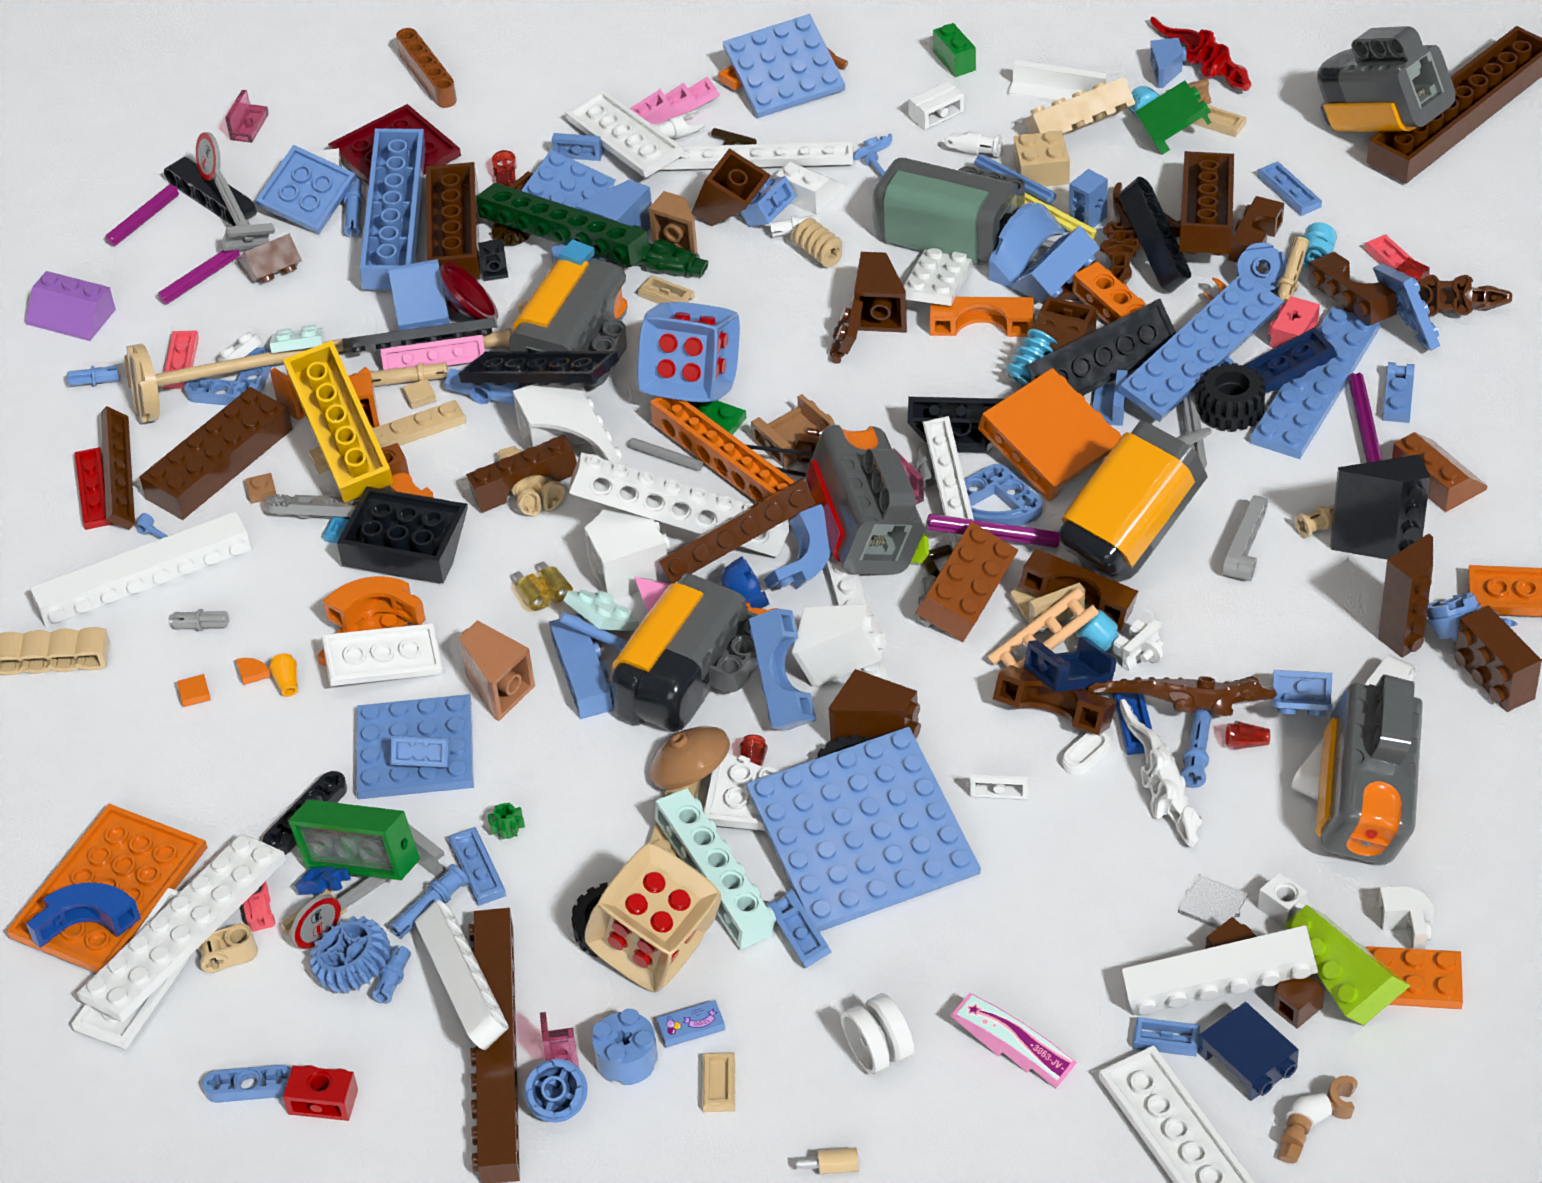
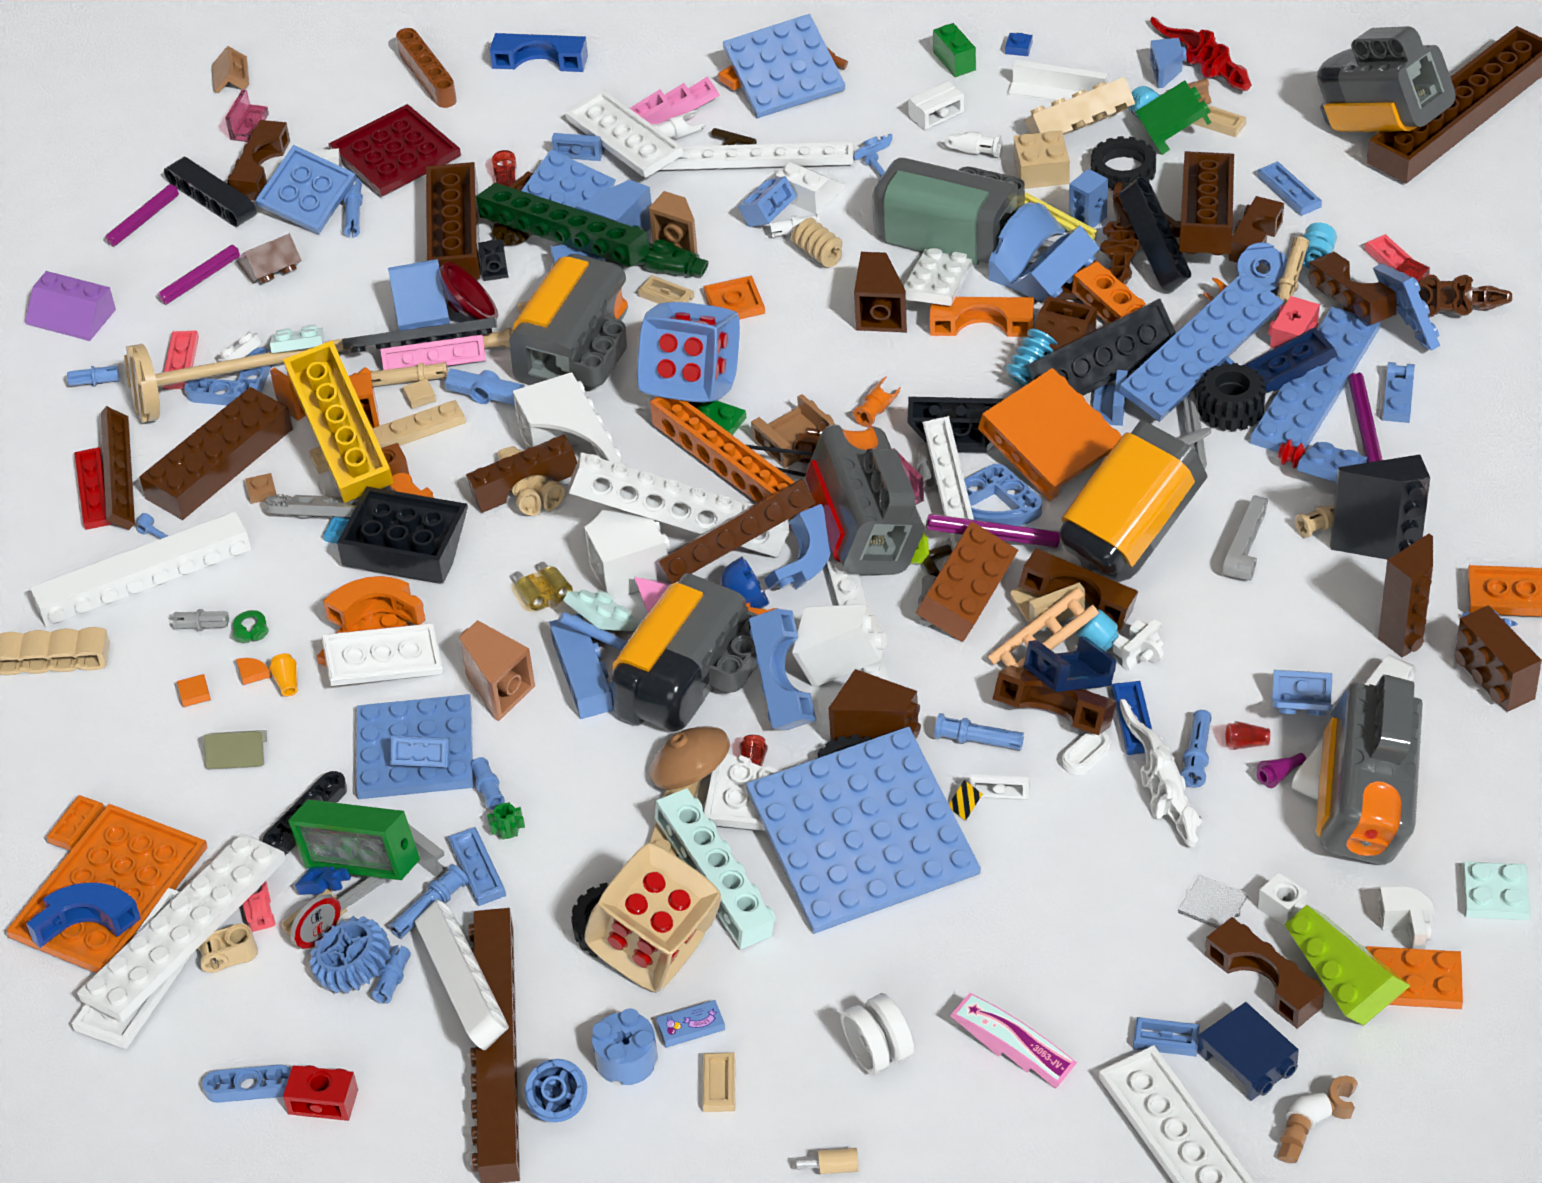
(75, 822): none -> orange plate
(230, 67): none -> medium nougat panel
(235, 749): none -> panel
(242, 234): light grey piece -> none
(258, 632): none -> green piece
(266, 142): none -> reddish brown arch
(392, 204): medium blue brick -> none
(487, 782): none -> medium blue pin
(512, 50): none -> blue arch
(539, 367): black plate -> none
(558, 1043): clear pink panel -> none
(576, 252): dark azure tile -> none
(666, 454): light grey bar -> none
(729, 188): reddish brown slope -> none
(737, 295): none -> orange tile
(799, 929): medium blue plate -> none
(846, 331): reddish brown plate -> none
(874, 404): none -> orange piece
(965, 800): none -> sticker
(966, 731): none -> medium blue pin
(1018, 44): none -> blue plate
(1031, 187): medium blue axle -> none
(1127, 148): none -> black tyre
(1192, 693): reddish brown animal -> none
(1220, 971): white brick -> none
(1274, 771): none -> magenta cone
(1320, 460): none -> medium blue plate
(1446, 615): medium blue cone -> none
(1449, 479): dark orange slope -> none
(1496, 890): none -> light aqua plate

